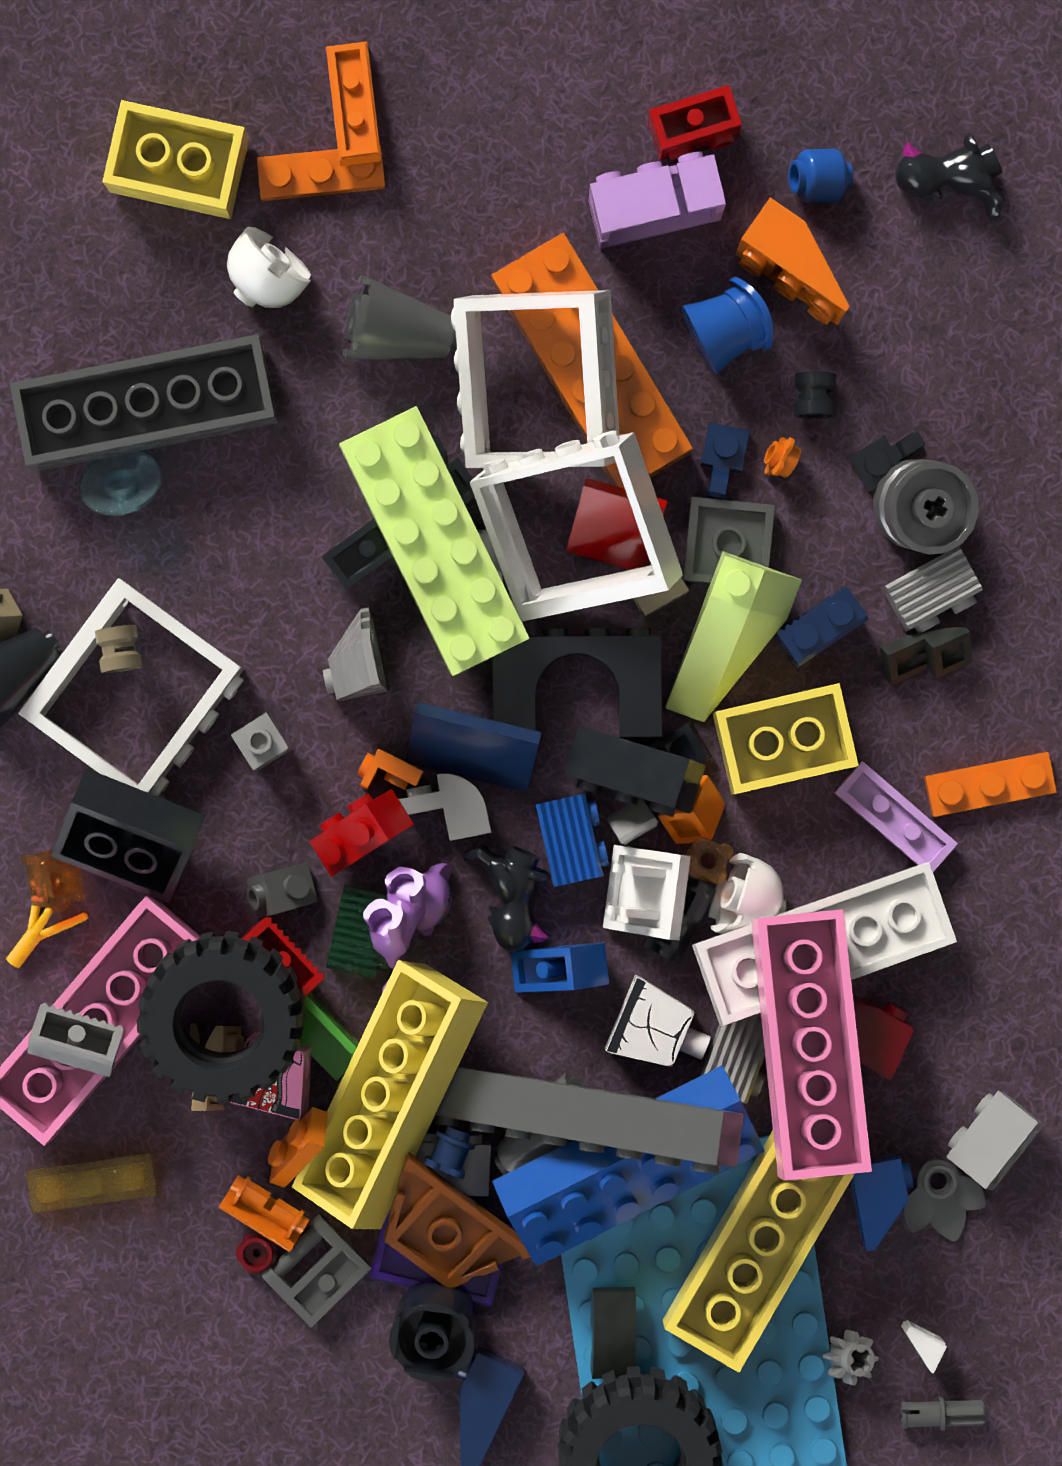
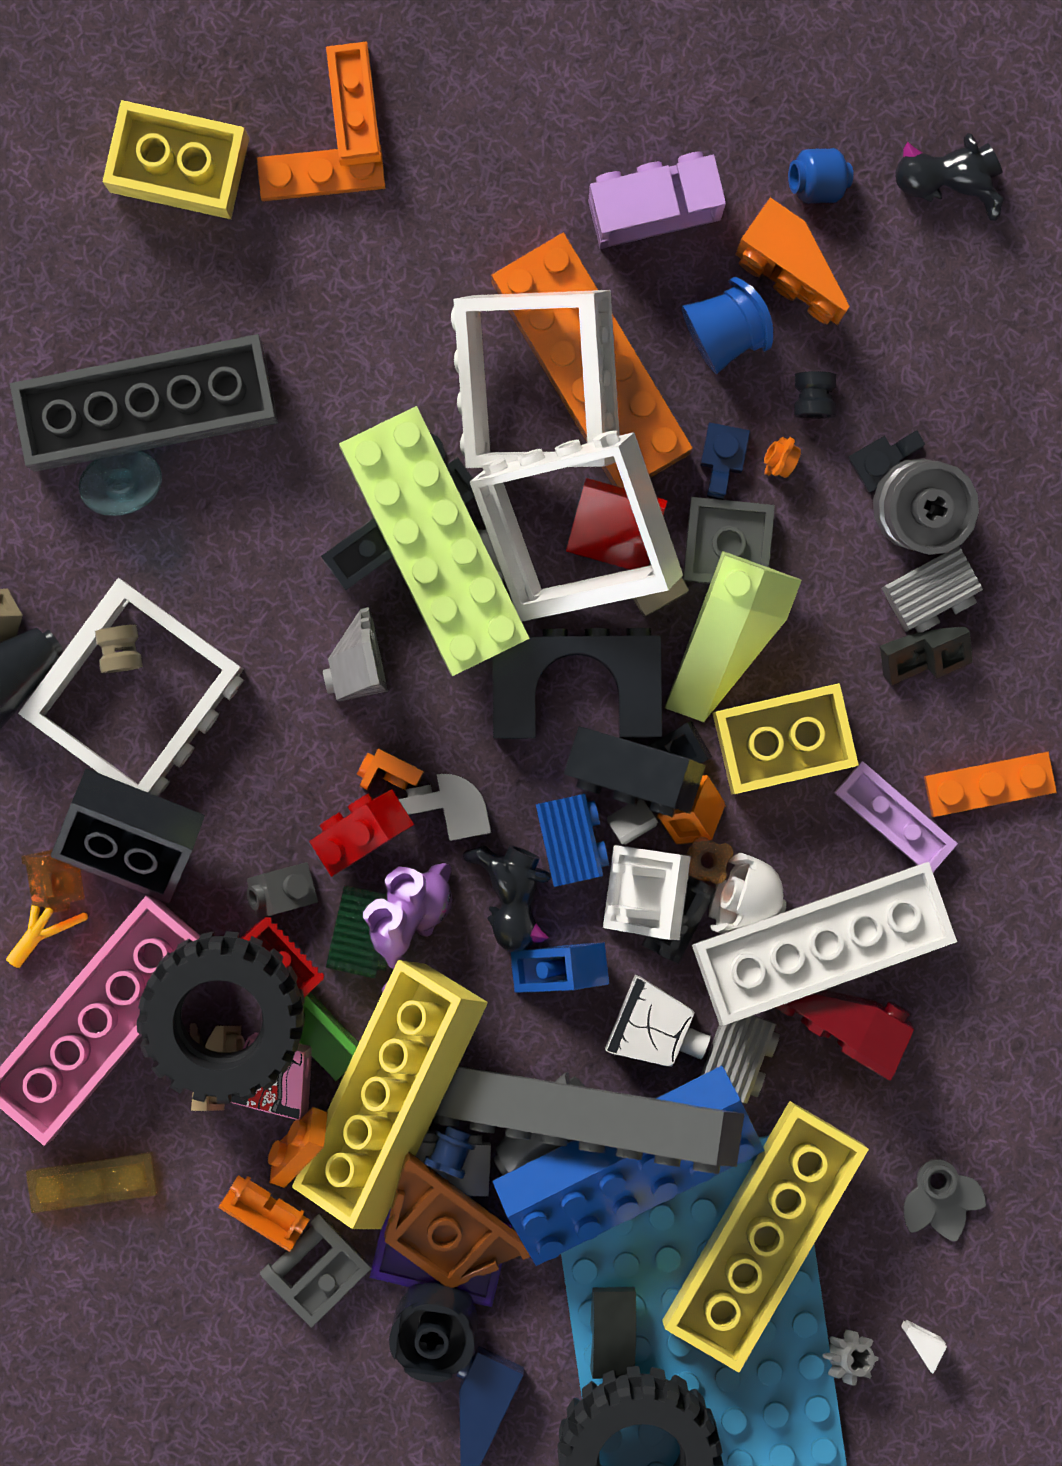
(75, 1040): light grey brick -> none
(245, 1255): dark red plate -> none
(261, 741): light grey brick -> none
(264, 272): white cylinder -> none
(395, 326): dark grey cone -> none
(472, 746): dark blue tile -> none
(694, 123): red brick -> none
(811, 1045): bright pink brick -> none
(821, 626): dark blue brick -> none
(880, 1197): blue slope -> none
(942, 1413): dark grey axle -> none
(993, 1139): light grey brick -> none

